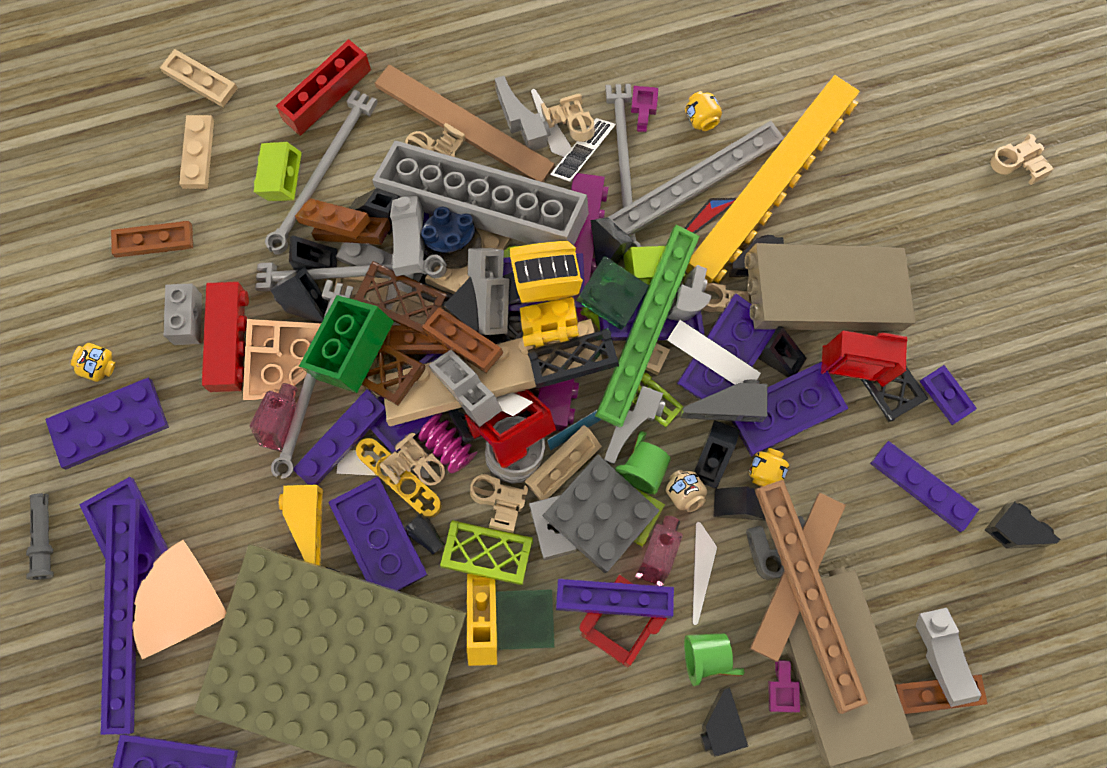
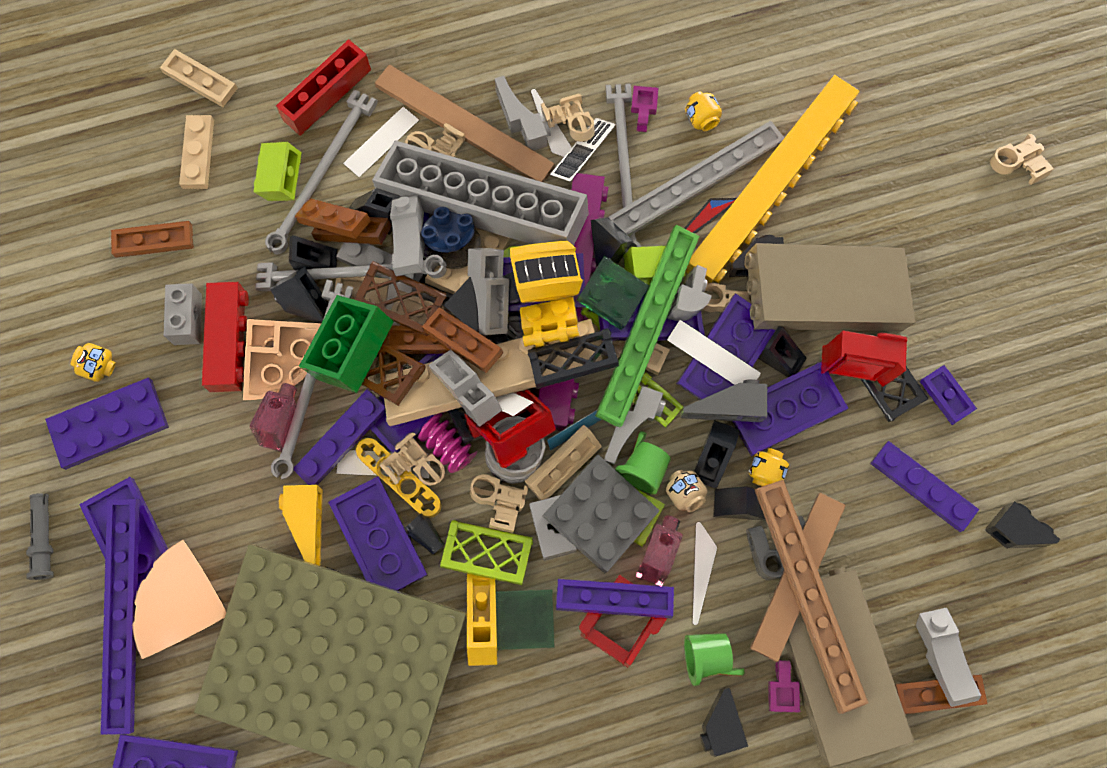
(381, 141): none -> white sticker

